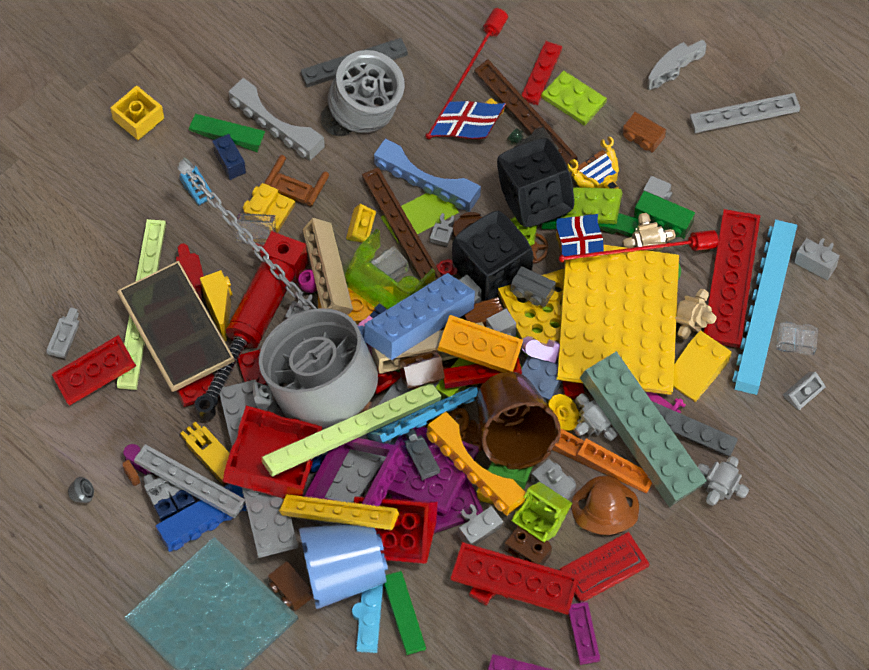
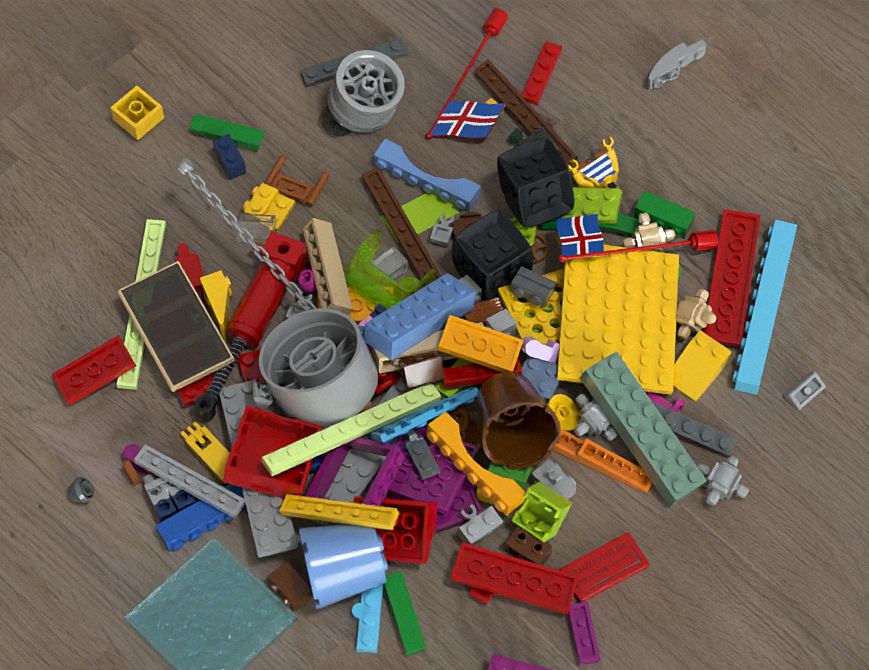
(64, 334): light grey hinge -> none
(184, 179): dark azure slope -> none
(302, 139): light grey arch -> none
(361, 223): yellow slope -> none
(448, 263): red plate -> none
(572, 389): red plate -> none
(574, 98): lime plate -> none
(606, 506): dark orange piece -> none
(644, 132): dark orange brick -> none
(659, 188): light grey brick -> none
(744, 112): light grey plate -> none
(797, 338): clear brick -> none
(817, 258): light grey brick -> none

